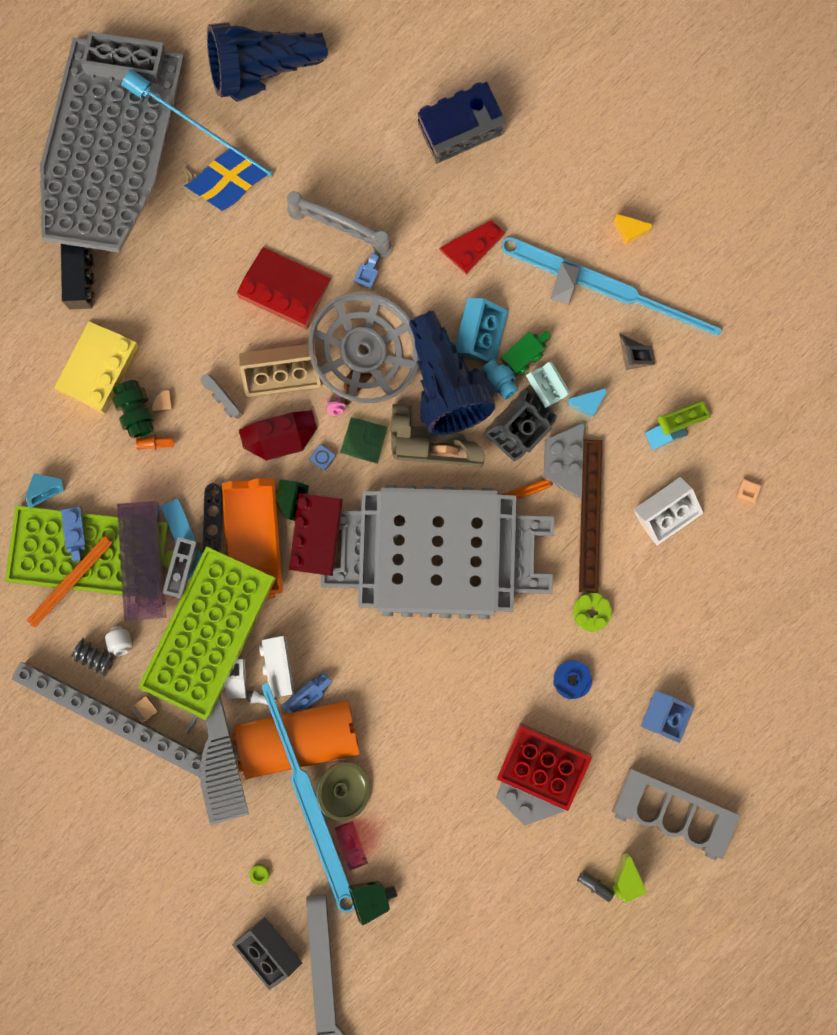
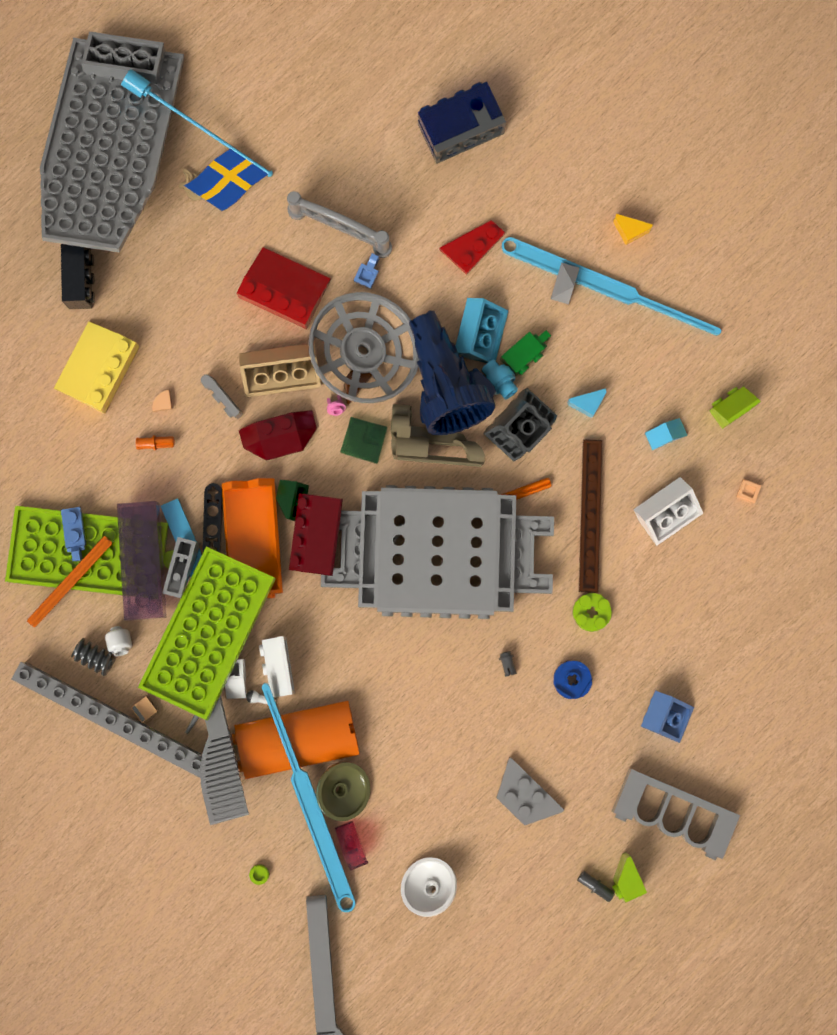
(42, 488): medium azure slope -> none
(130, 400): dark green piece -> none
(246, 56): dark blue cone -> none
(267, 953): dark grey slope -> none
(308, 694): medium blue hinge -> none
(322, 457): medium blue tile -> none
(371, 900): dark green torso -> none
(418, 886): none -> white dish
(445, 450): light nougat tile -> none
(507, 662): none -> dark grey pin
(544, 766): red slope -> none
(548, 384): light aqua bracket -> none
(565, 460): light grey wing -> none
(636, 354): dark grey slope -> none
(684, 417): lime tile -> none
(734, 406): none -> lime slope

